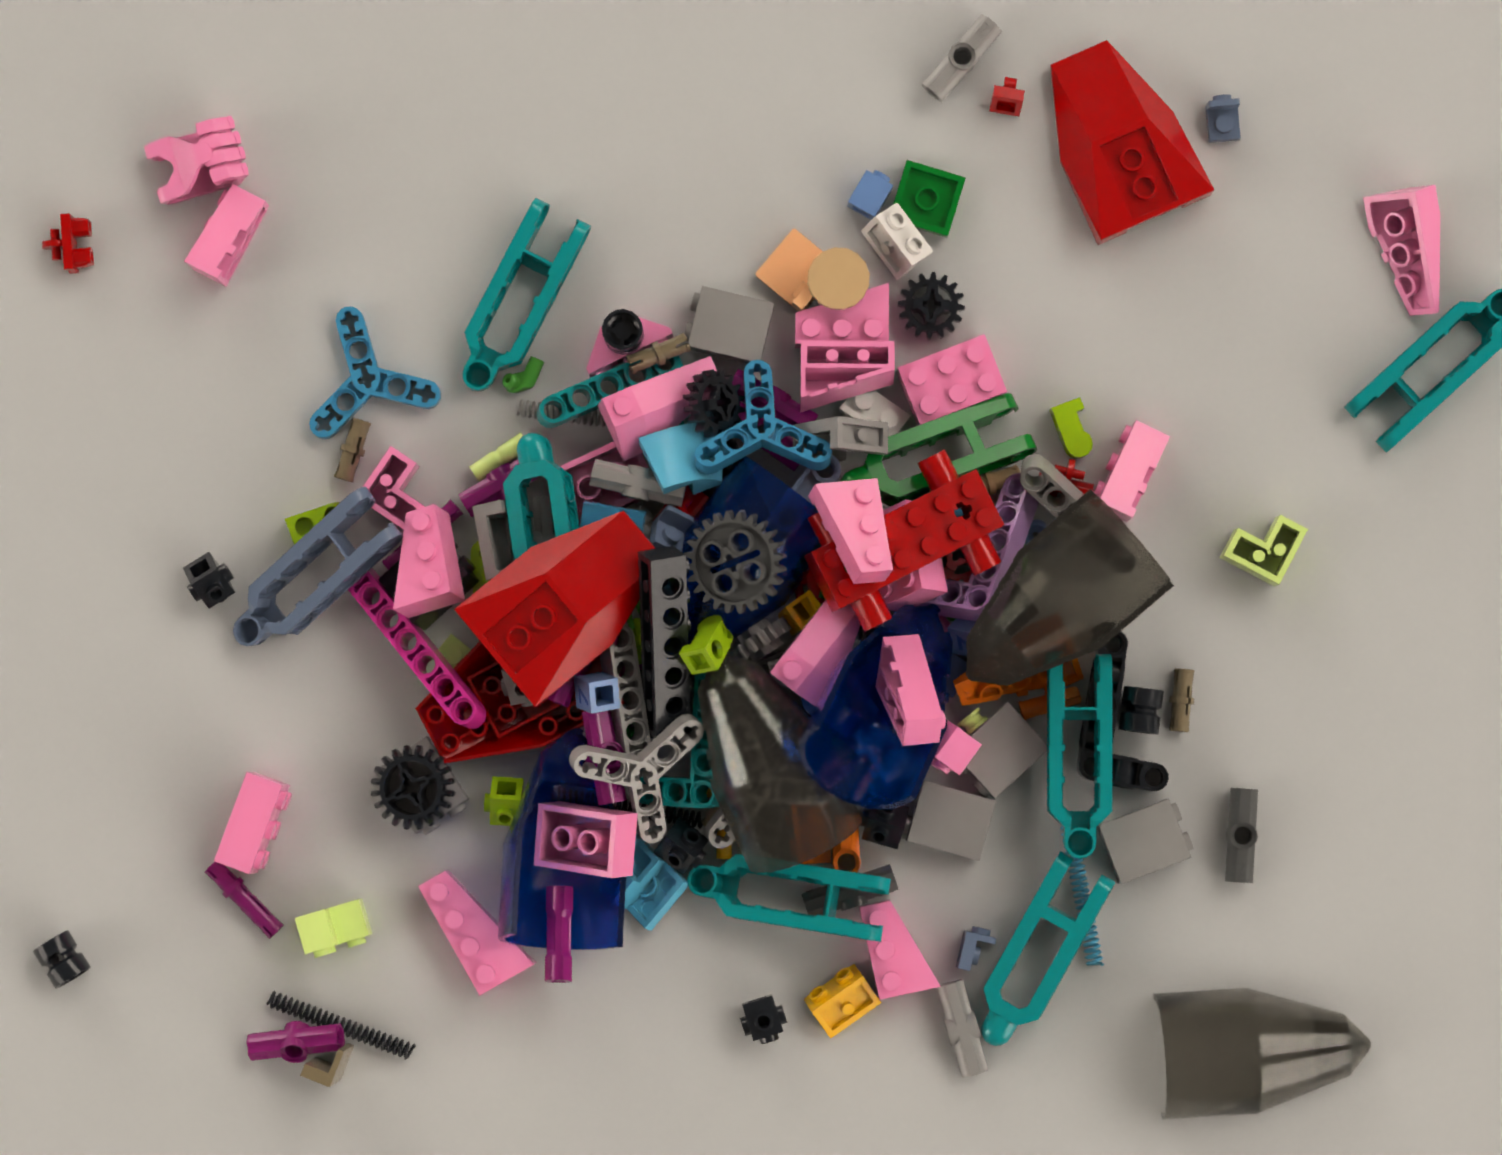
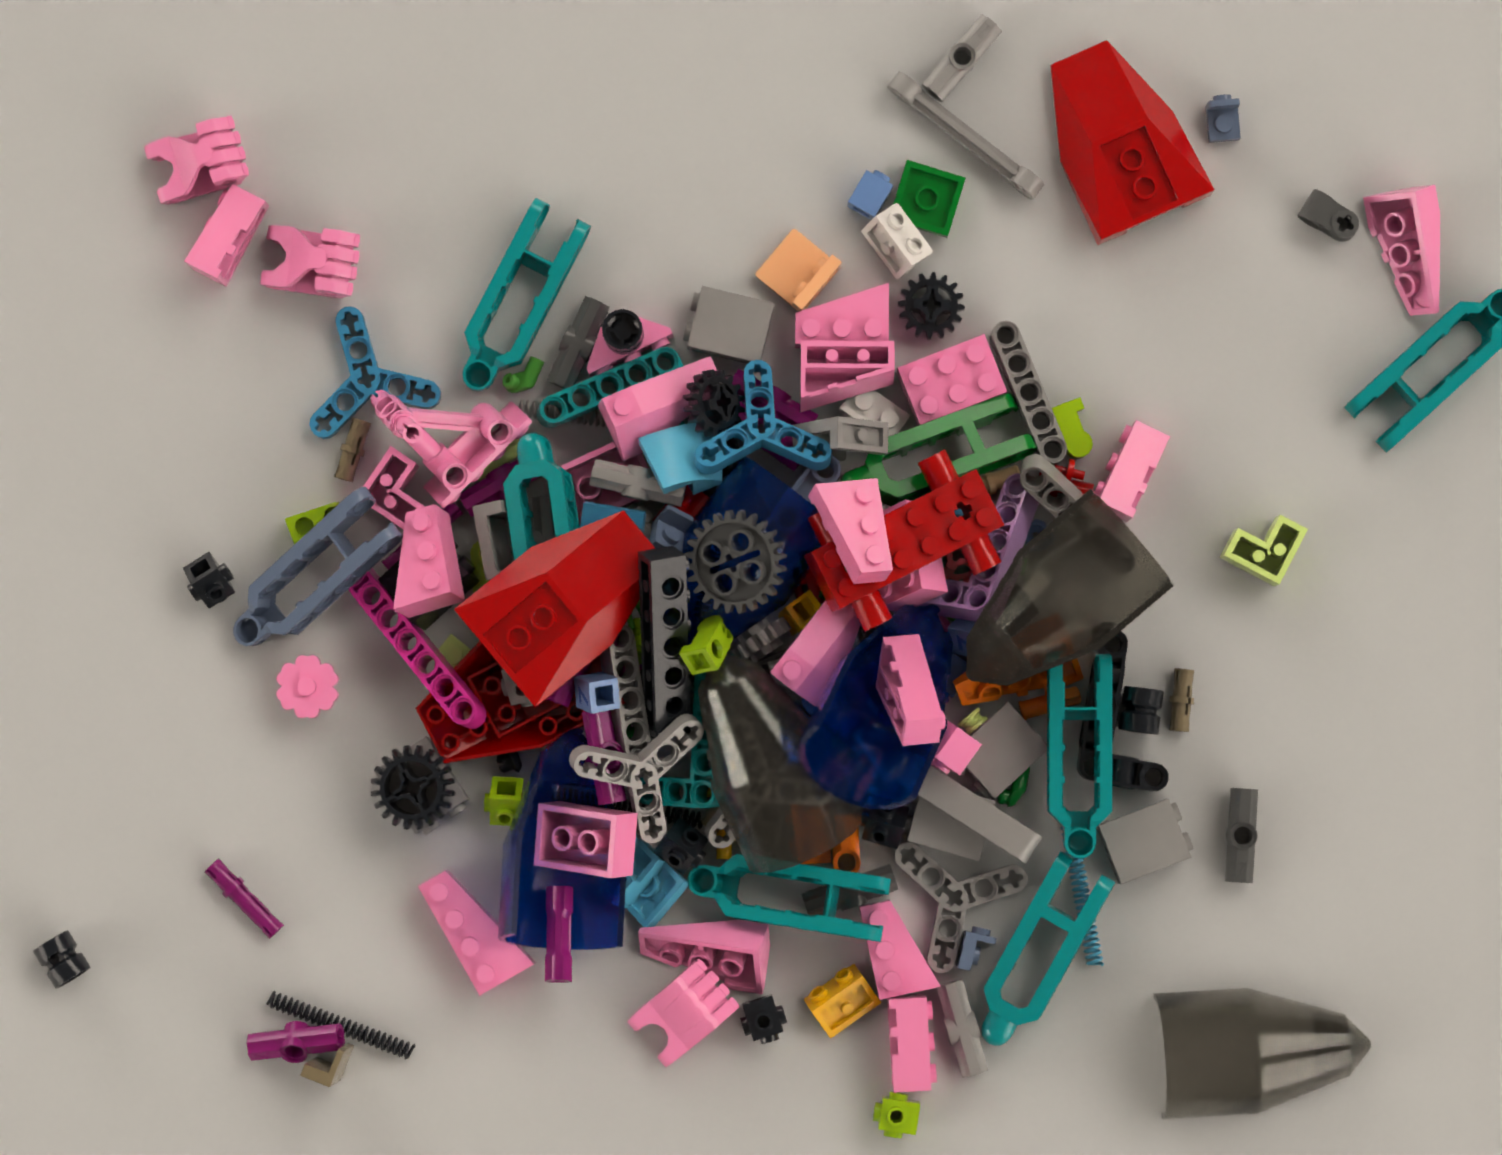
(71, 230): red hips -> none
(253, 823): bright pink brick -> none
(307, 686): none -> bright pink plant
(314, 261): none -> bright pink piece
(333, 926): yellowish green brick -> none
(464, 461): none -> bright pink plate
(510, 761): none -> black piece
(578, 343): none -> dark grey piece
(658, 353): dark tan pin -> none
(686, 1010): none -> bright pink piece
(730, 948): none -> bright pink wedge
(838, 278): tan tile -> none
(908, 1120): none -> lime brick
(911, 1043): none -> bright pink wedge
(912, 94): none -> light grey piece
(968, 897): none -> light grey piece
(979, 815): none -> light grey beam
(1007, 98): red tile -> none
(1018, 788): none -> green arm
(1028, 377): none -> light grey beam
(1322, 213): none -> dark grey piece

